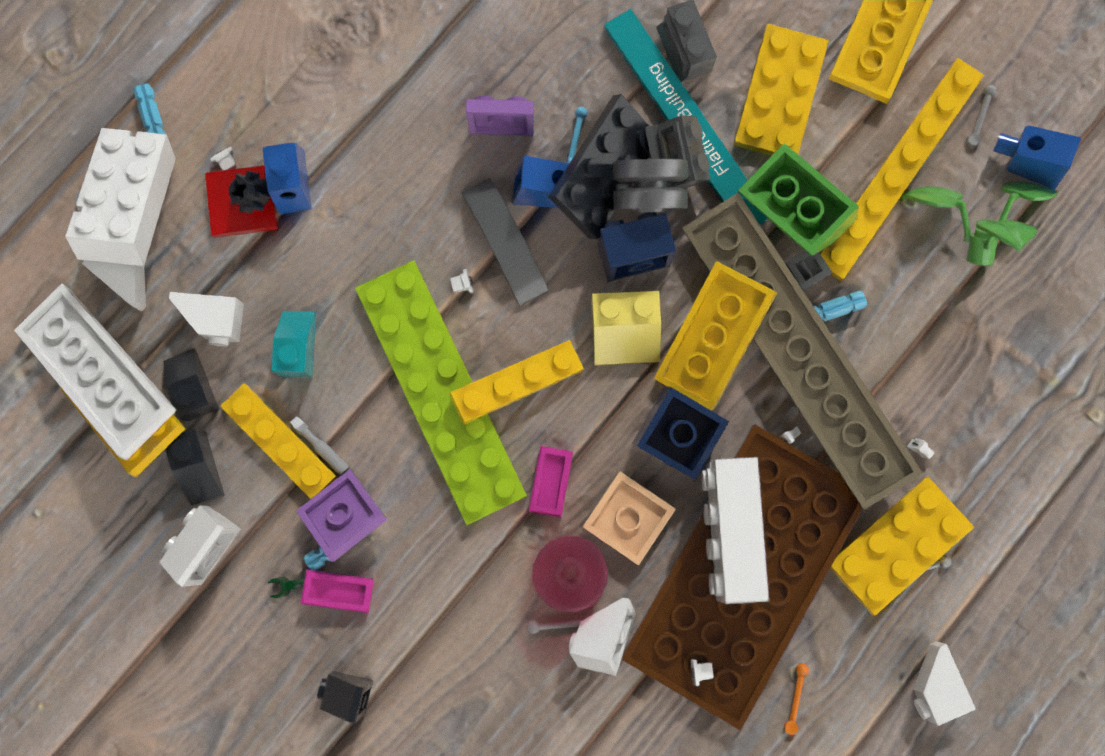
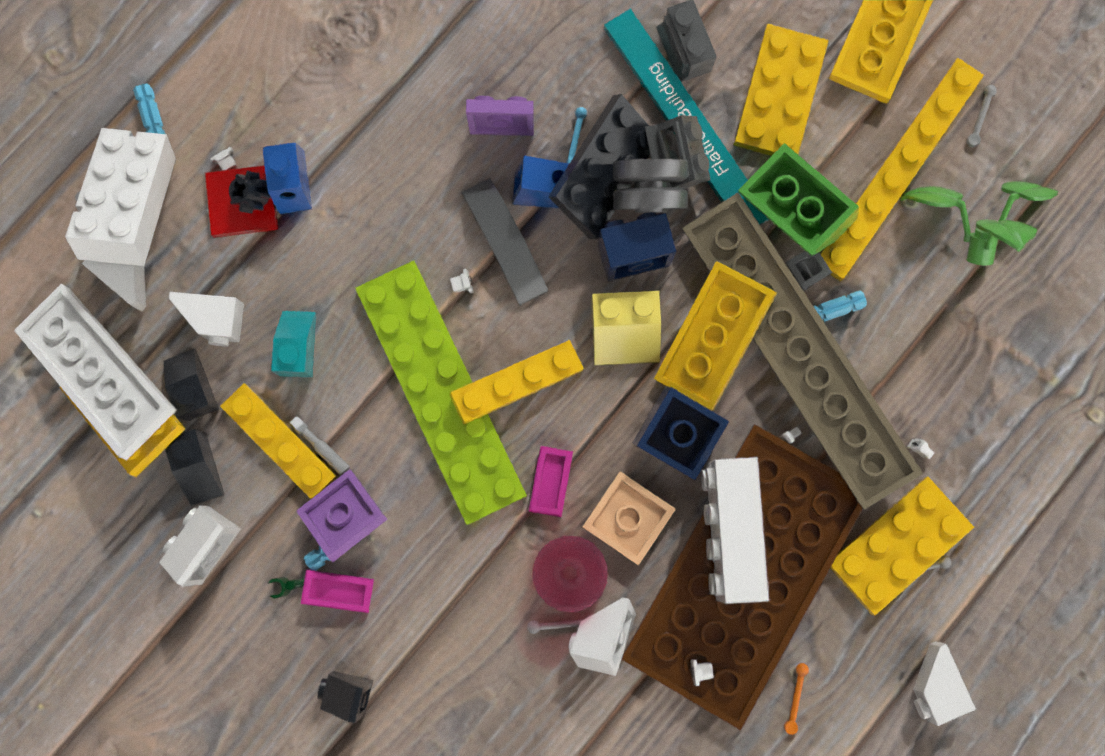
(1039, 154): blue torso -> none

